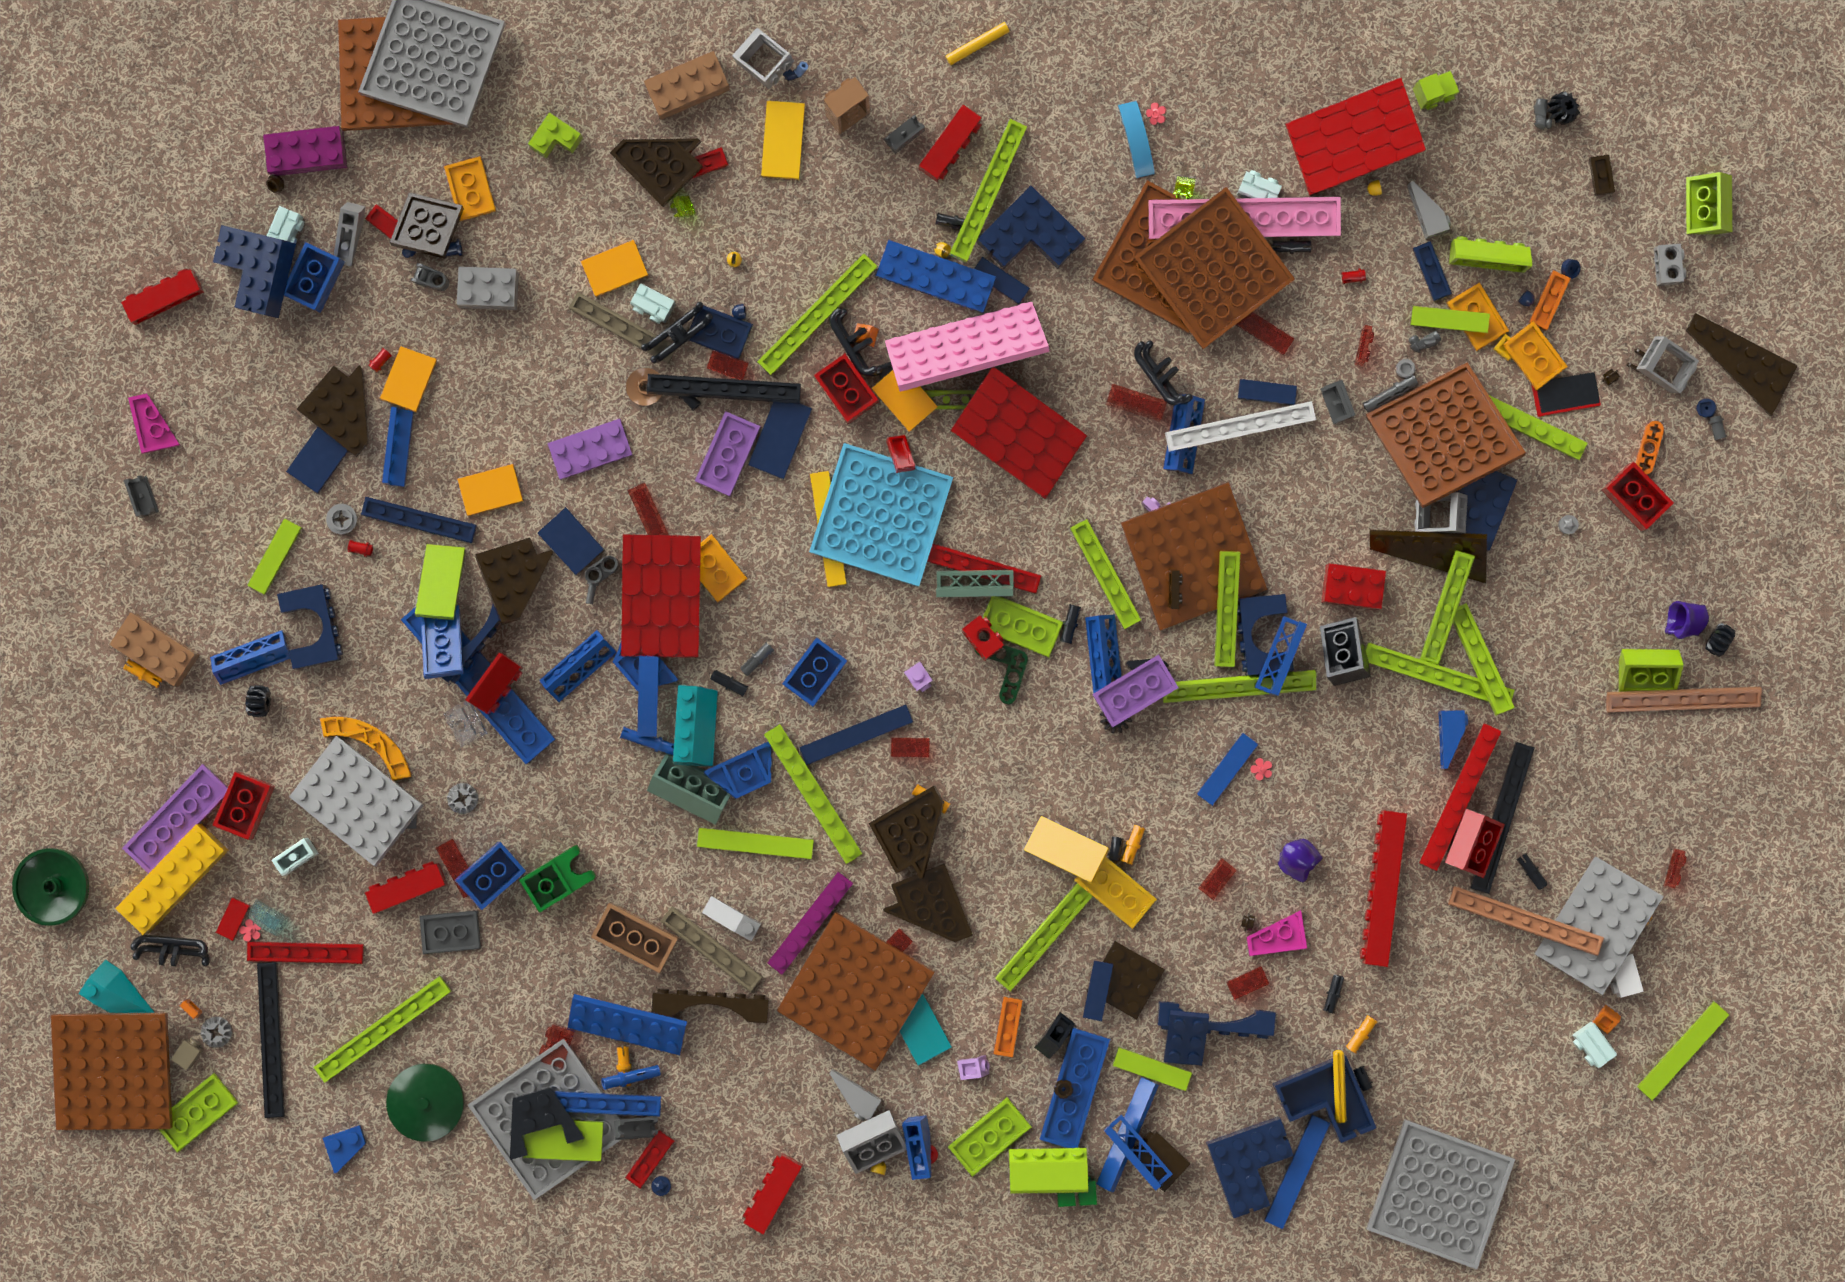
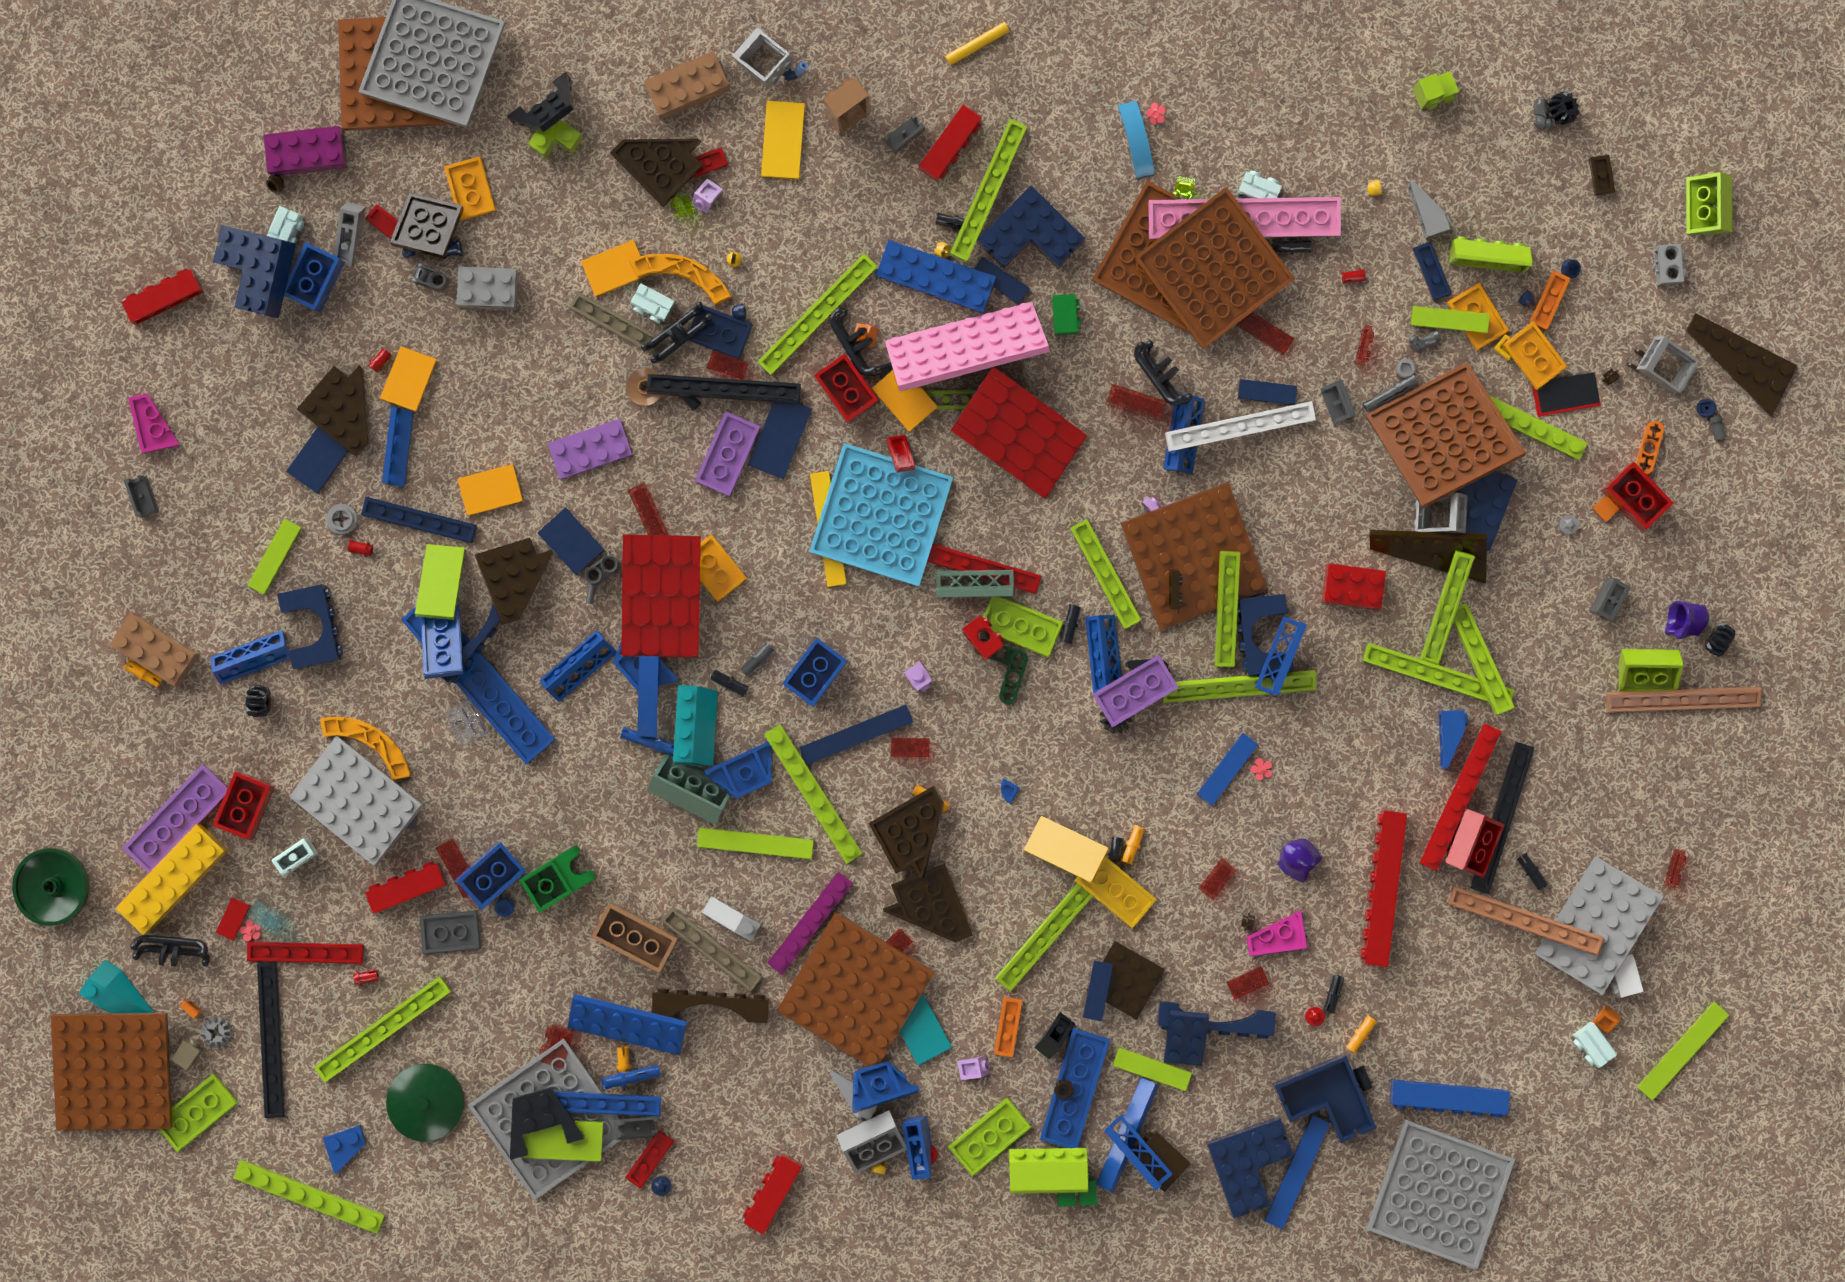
(309, 1196): none -> lime plate
(365, 977): none -> red pin
(471, 801): light grey gear -> none
(495, 683): red slope -> none
(504, 907): none -> blue plate
(549, 111): none -> black wing
(684, 268): none -> light orange tile
(706, 195): none -> lavender bracket
(879, 1086): none -> blue wing
(1008, 790): none -> blue tile
(1065, 314): none -> green brick
(1314, 1016): none -> red tile
(1339, 1086): yellow axle -> none
(1344, 652): black slope -> none
(1355, 136): red piece -> none
(1450, 1097): none -> blue brick
(1605, 508): none -> orange tile
(1610, 598): none -> dark grey hinge

